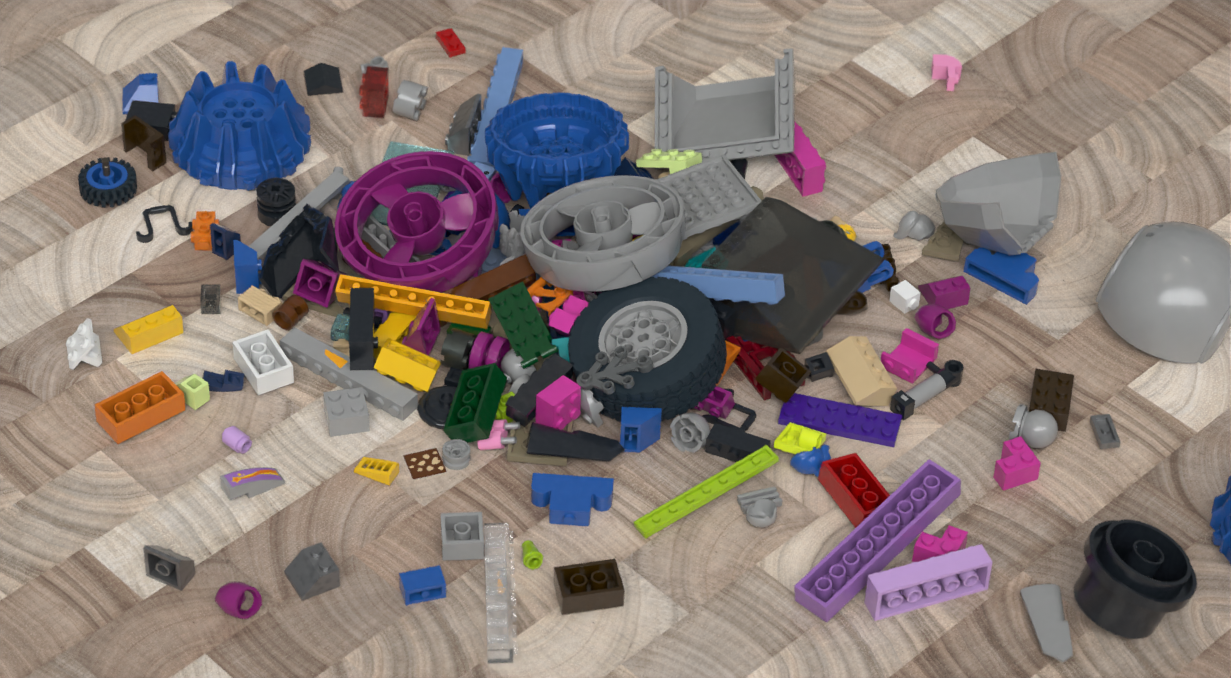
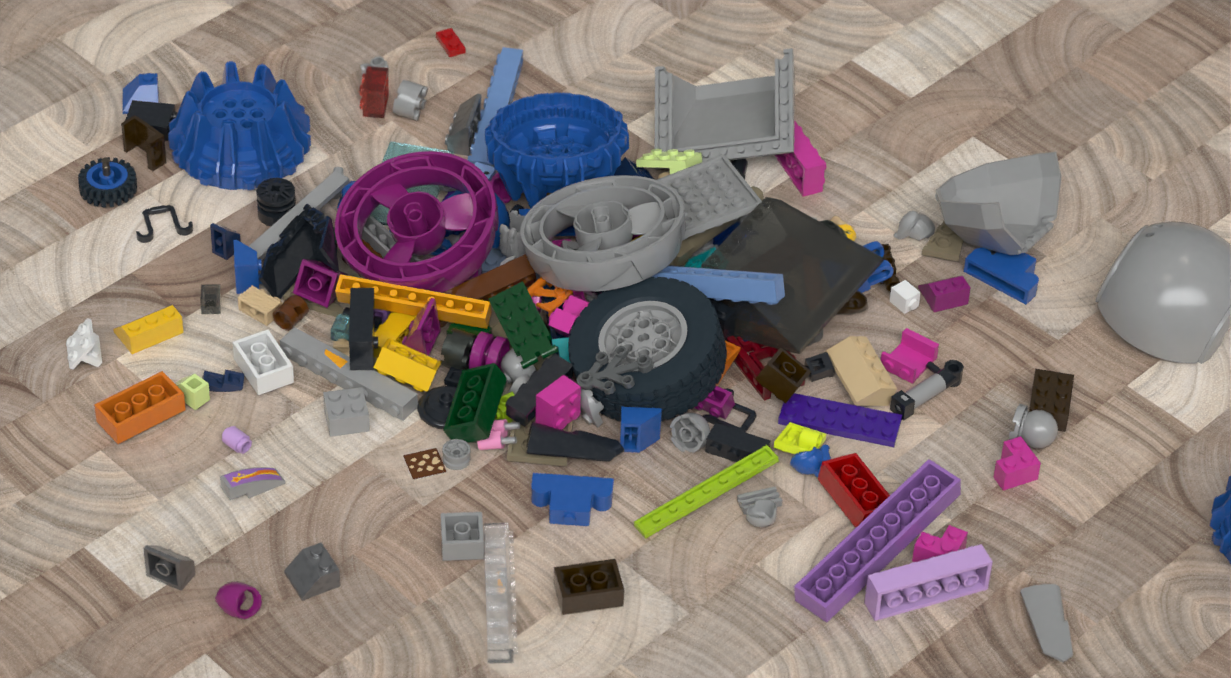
(201, 225): orange brick -> none
(322, 80): black slope -> none
(386, 474): yellow slope -> none
(422, 585): blue brick -> none
(531, 555): lime cone -> none
(930, 317): magenta piece -> none
(946, 68): bright pink brick -> none
(1105, 431): flat silver plate -> none
(1132, 577): black piece -> none

